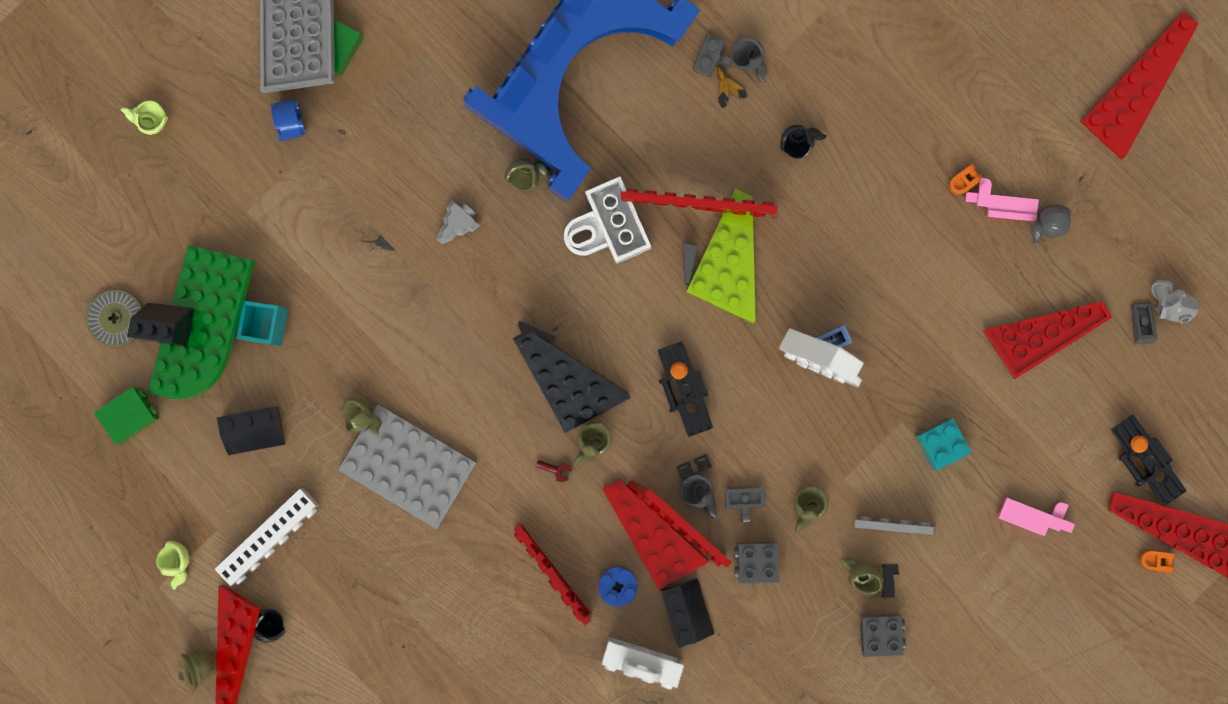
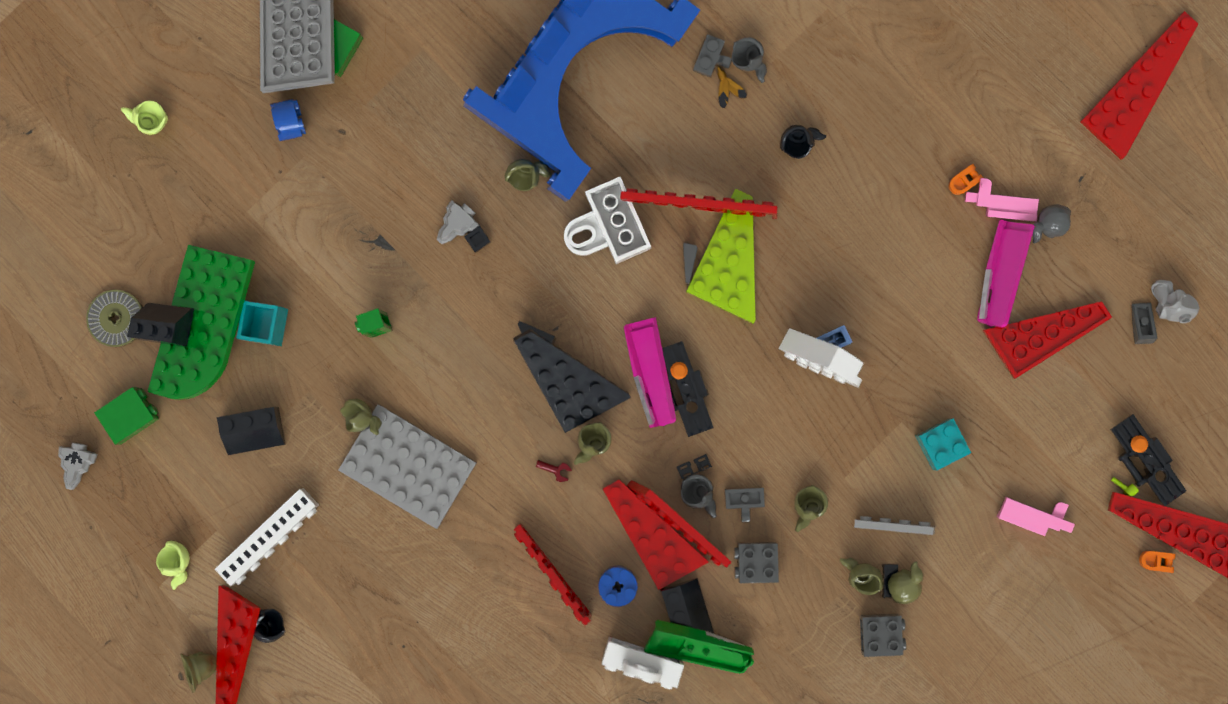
(75, 462): none -> light grey rock
(373, 323): none -> green brick
(477, 239): none -> black plate
(650, 371): none -> dark pink piece
(699, 647): none -> green piece
(906, 584): none -> olive hair
(1004, 272): none -> dark pink piece
(1131, 490): none -> lime hand

